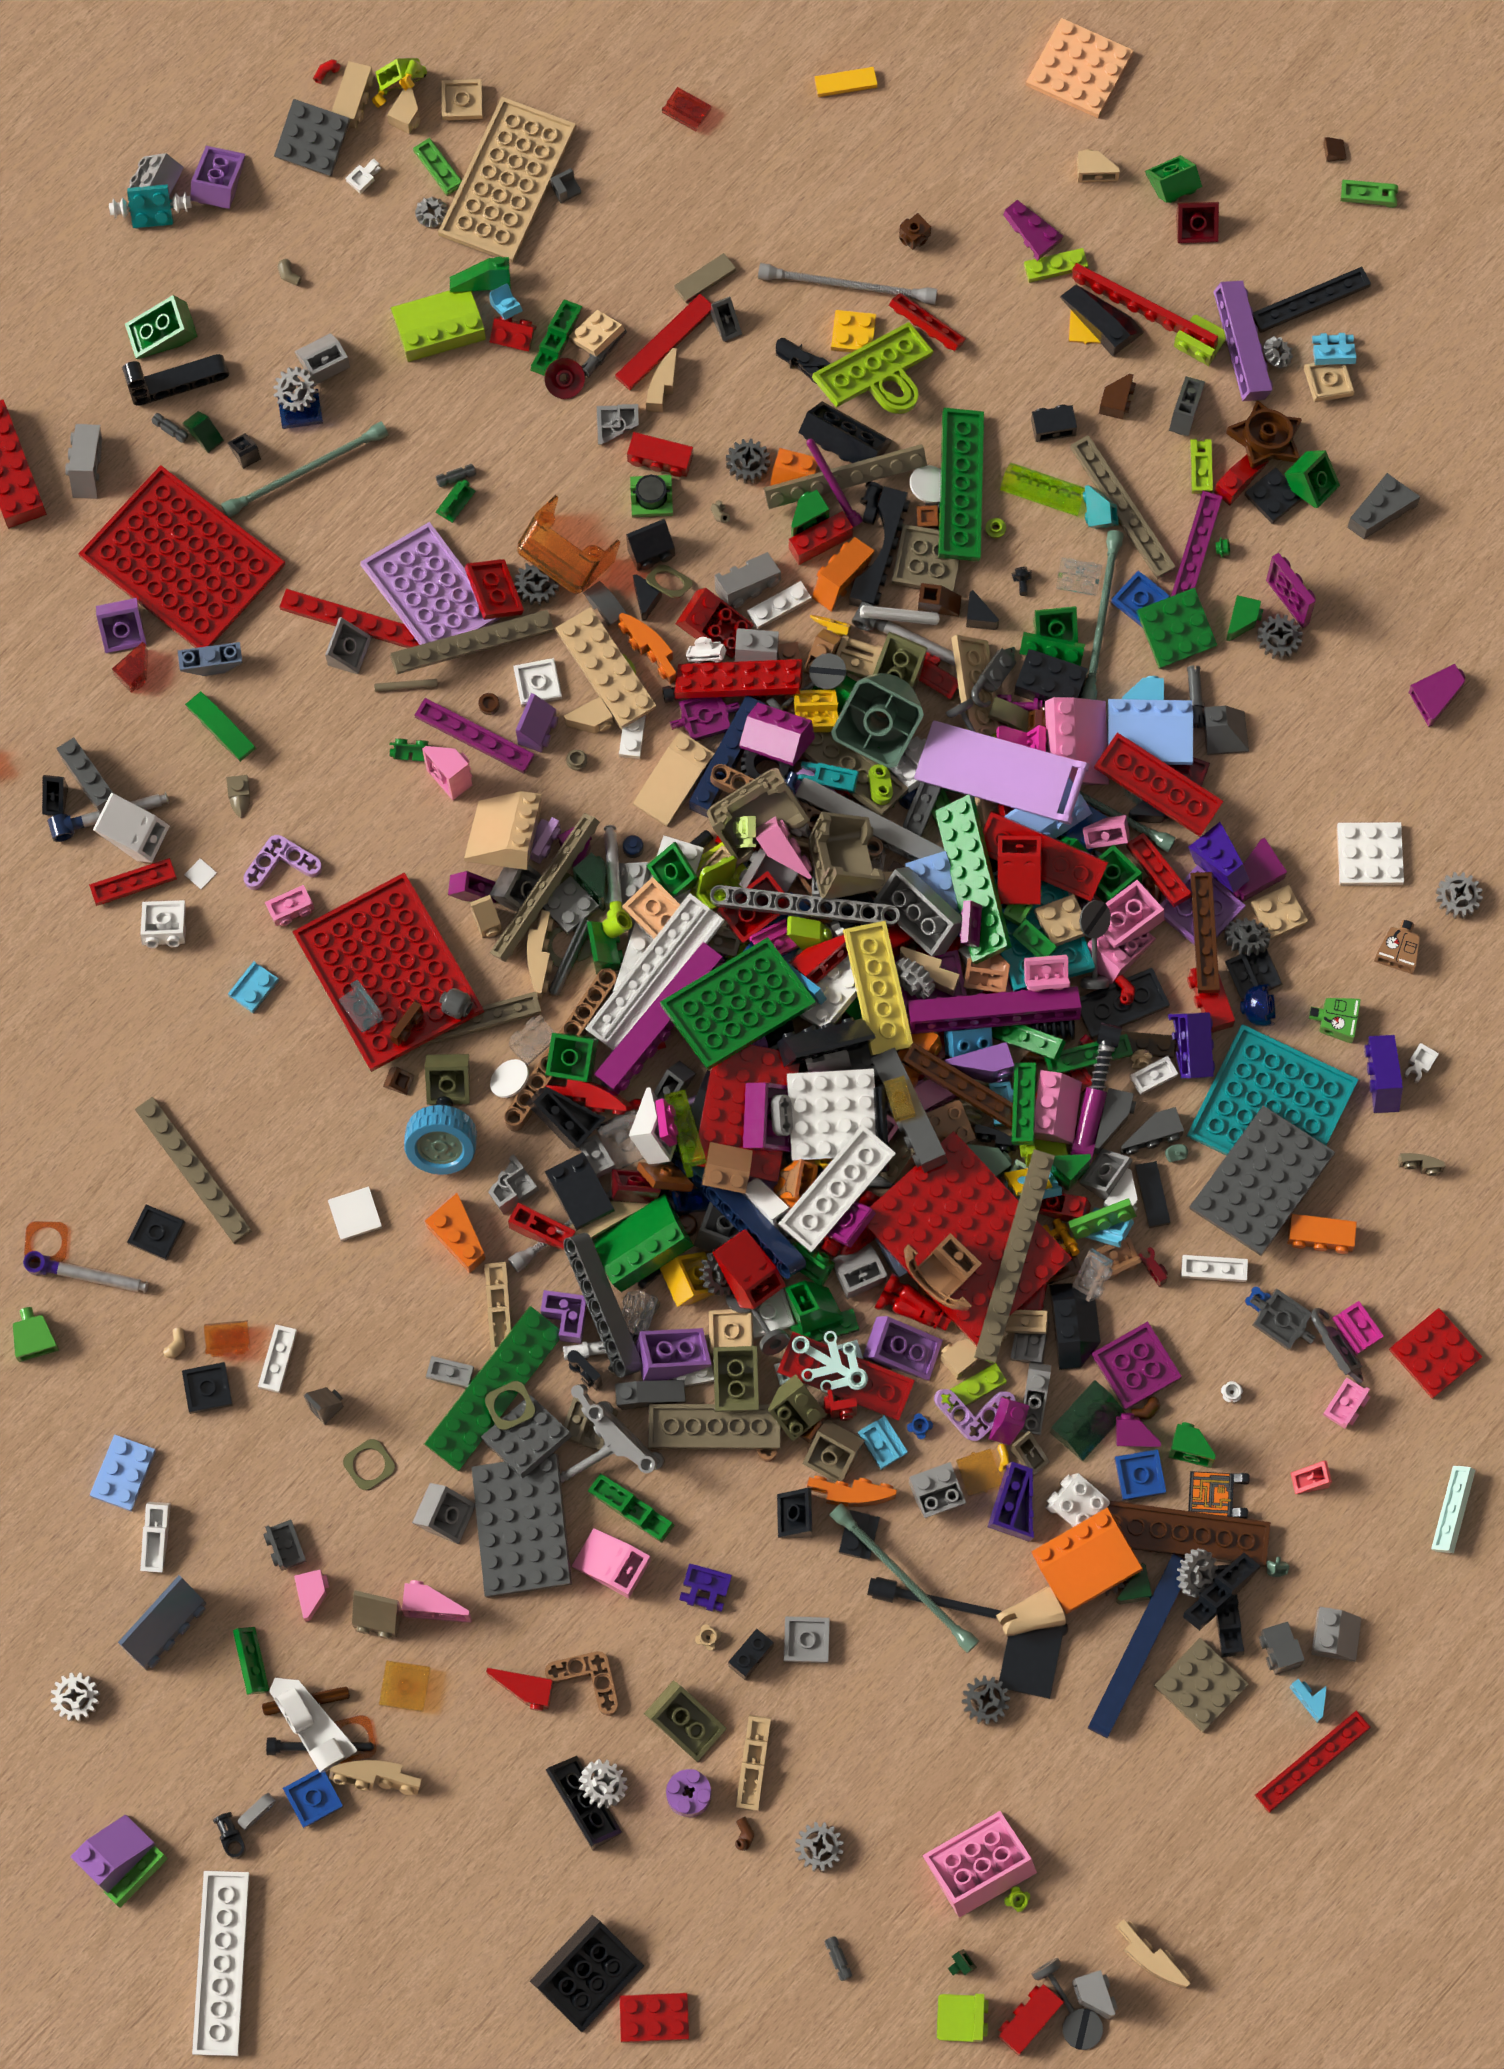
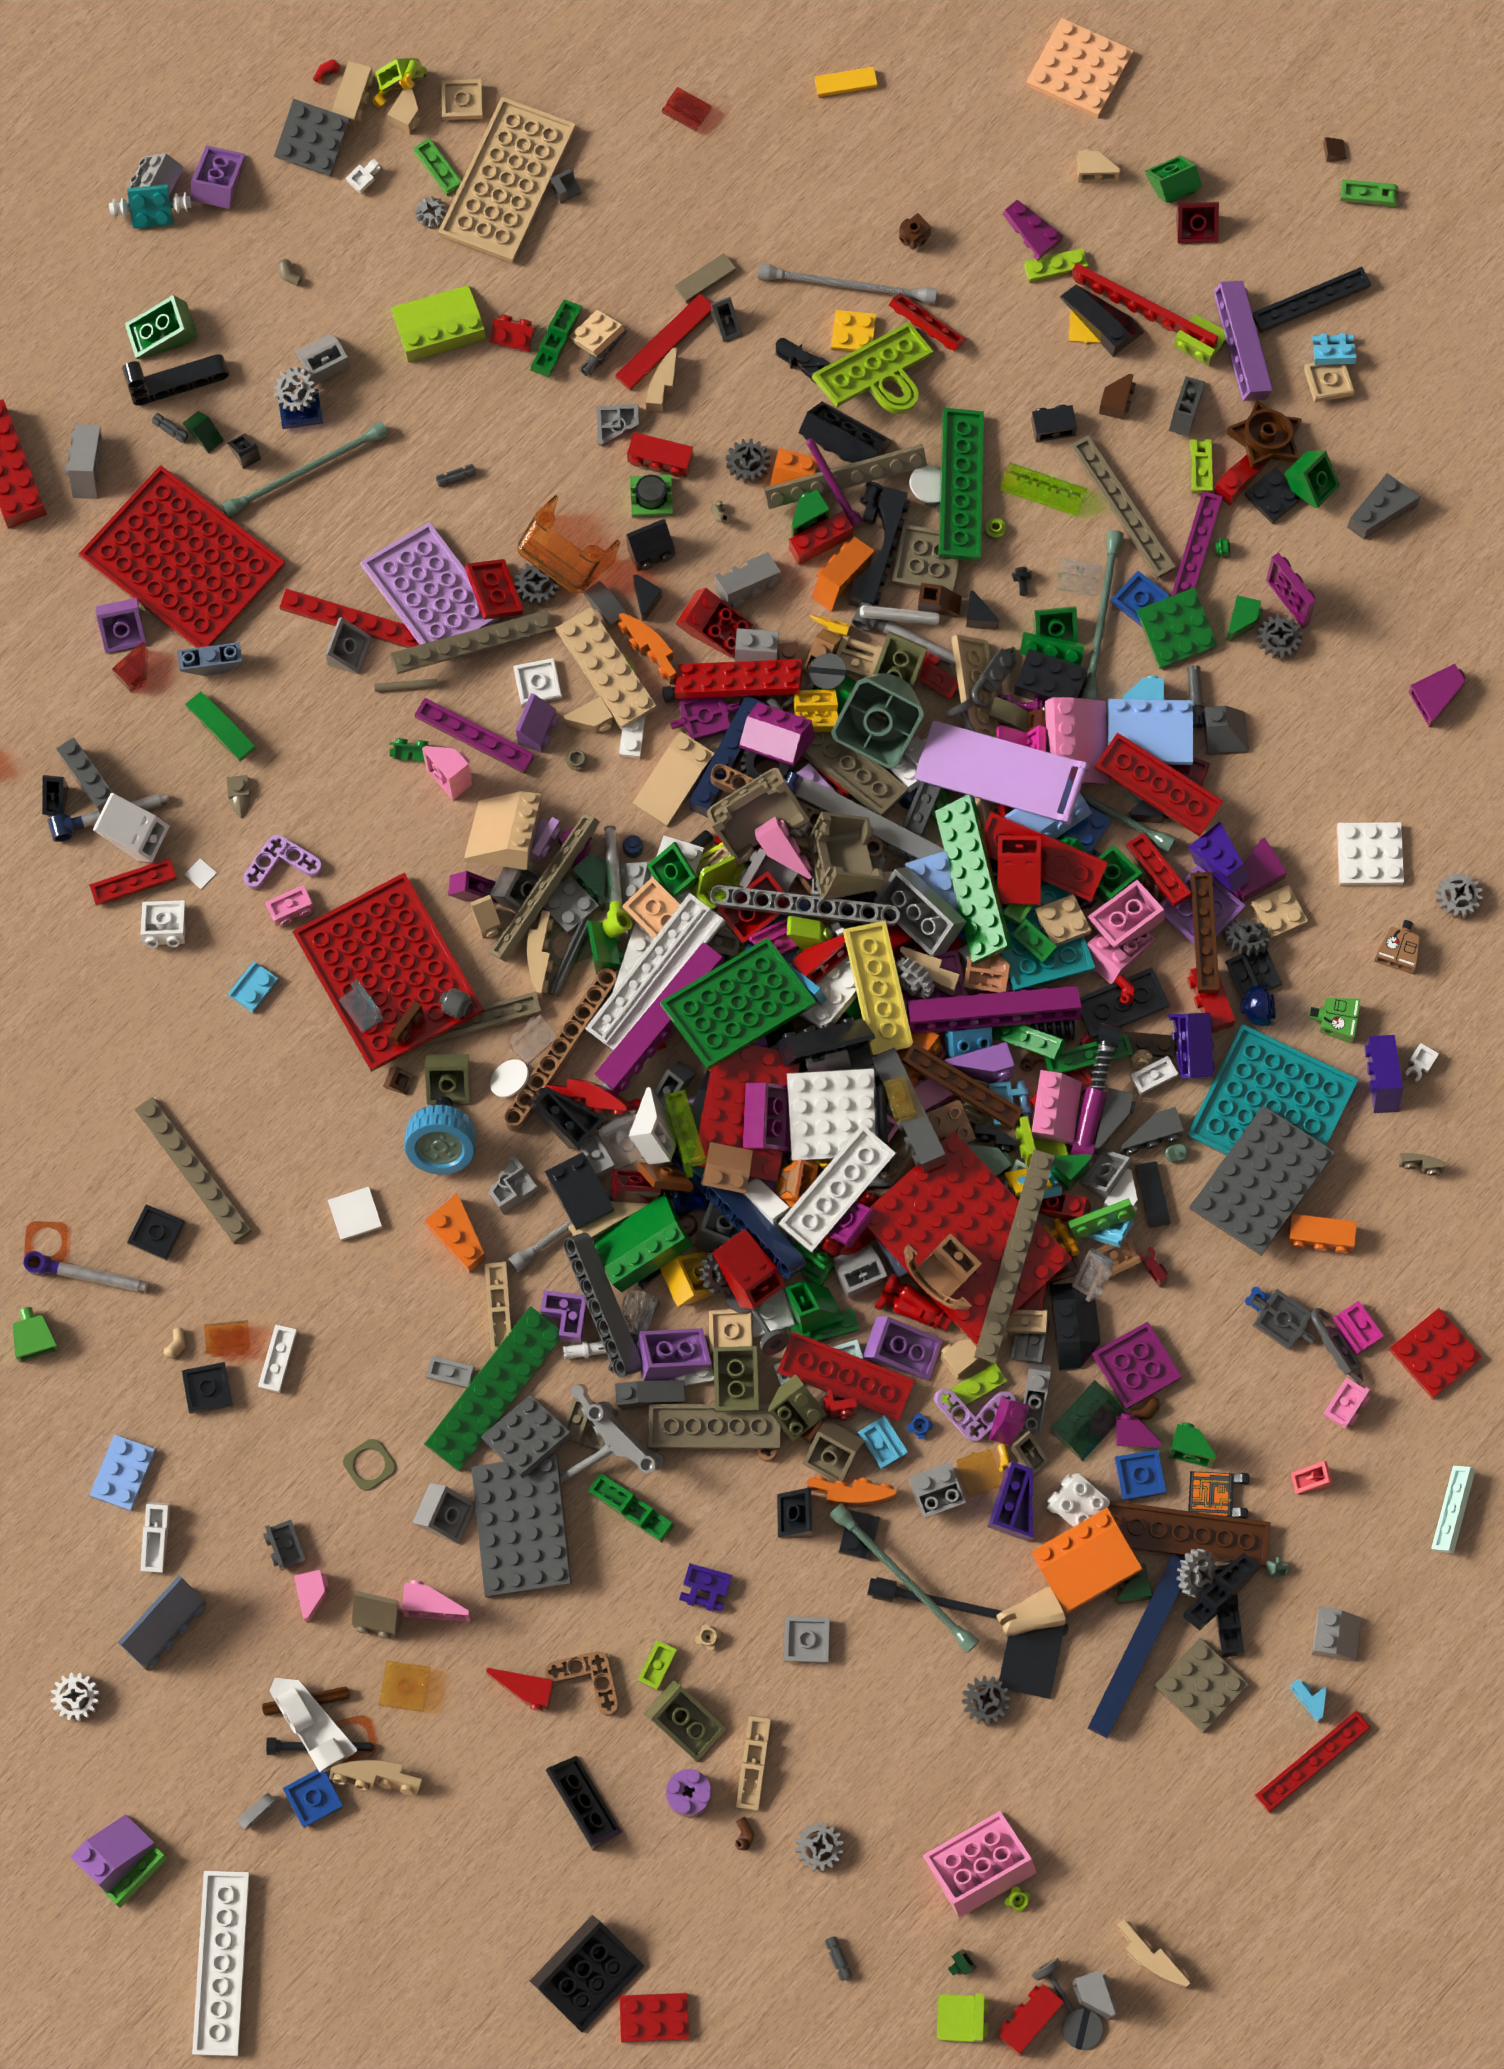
(229, 1836): black connector -> none
(251, 1660): green plate -> none
(324, 1403): dark grey slope -> none
(456, 501): green hinge -> none
(482, 276): green slope -> none
(489, 703): reddish brown tile -> none
(504, 302): medium azure slope -> none
(513, 1386): olive piece -> none
(538, 1226): red slope -> none
(571, 1057): green slope -> none
(574, 378): dark red dish -> none
(589, 1375): black plate -> none
(603, 1782): white gear -> none
(612, 1562): bright pink slope -> none
(657, 1665): none -> lime plate
(666, 1122): dark pink plate -> none
(687, 582): olive piece -> none
(705, 651): white piece -> none
(745, 831): yellowish green plate -> none
(750, 1654): black brick -> none
(779, 605): white plate -> none
(781, 1115): light grey beam -> none
(831, 776): teal hinge -> none
(832, 1364): light aqua plant -> none
(880, 782): lime plate -> none
(927, 516): dark orange plate -> none
(971, 923): magenta plate -> none
(1024, 1103): green plate -> none
(1046, 973): bright pink bracket -> none
(1094, 923): dark grey piece -> none
(1100, 509): teal slope -> none
(1107, 832): bright pink slope -> none
(1214, 1268): white plate -> none
(1236, 1396): white plate -> none
(1272, 355): light grey gear -> none
(1282, 1649): dark grey brick -> none

